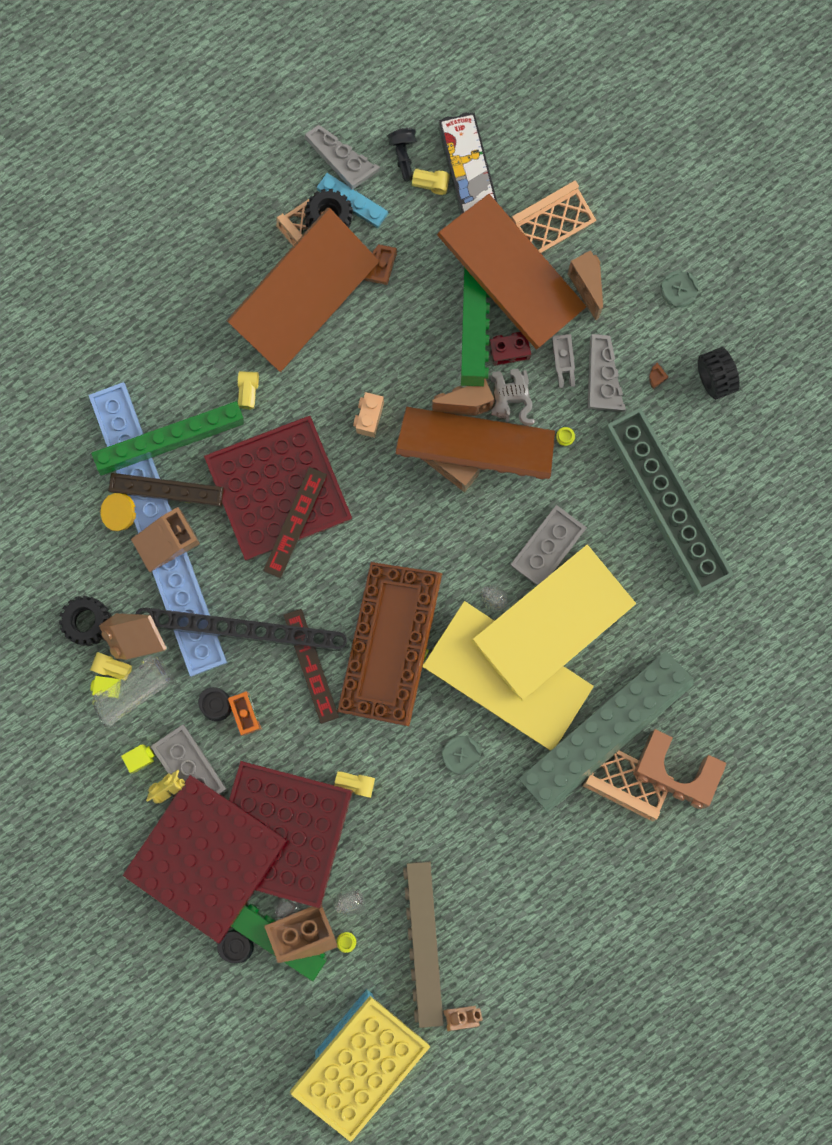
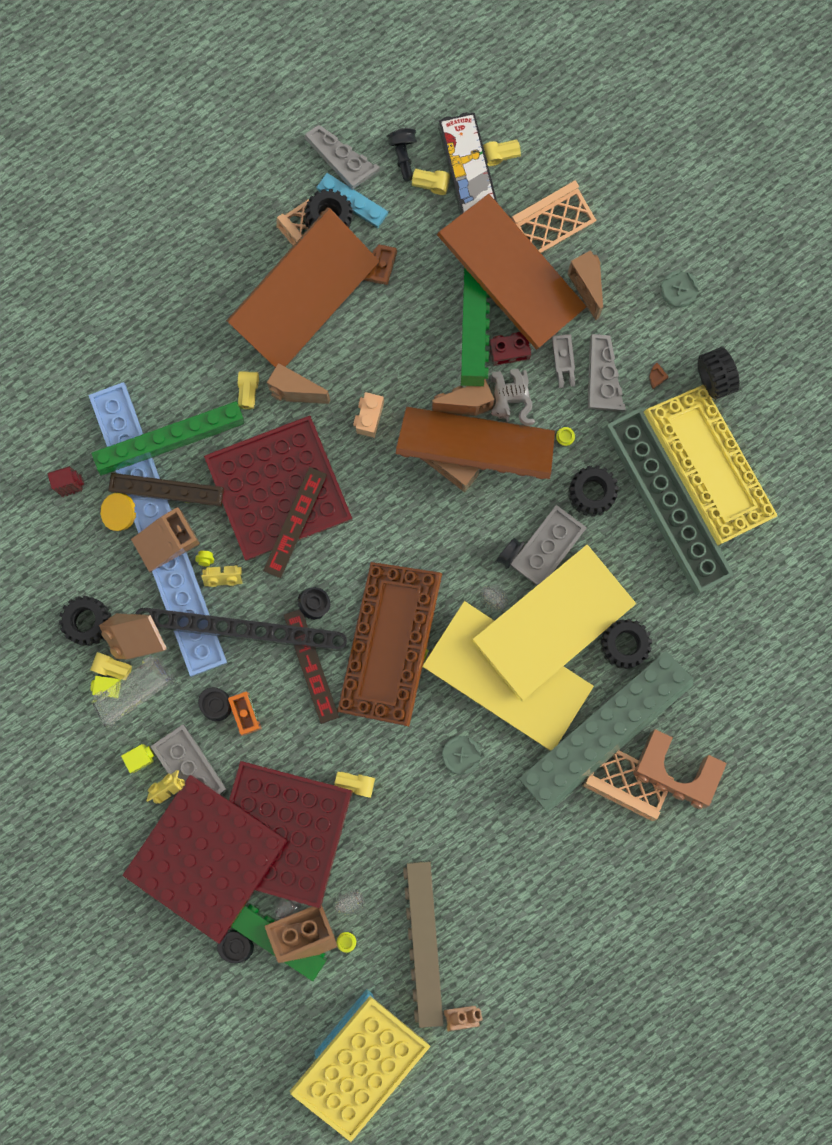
(66, 481): none -> dark red brick
(204, 558): none -> neon yellow plate
(213, 577): none -> light yellow hinge
(294, 388): none -> medium nougat slope
(313, 603): none -> black piece
(496, 152): none -> light yellow piece
(509, 553): none -> black piece
(596, 475): none -> black tyre
(641, 637): none -> black tyre
(710, 464): none -> light yellow tile

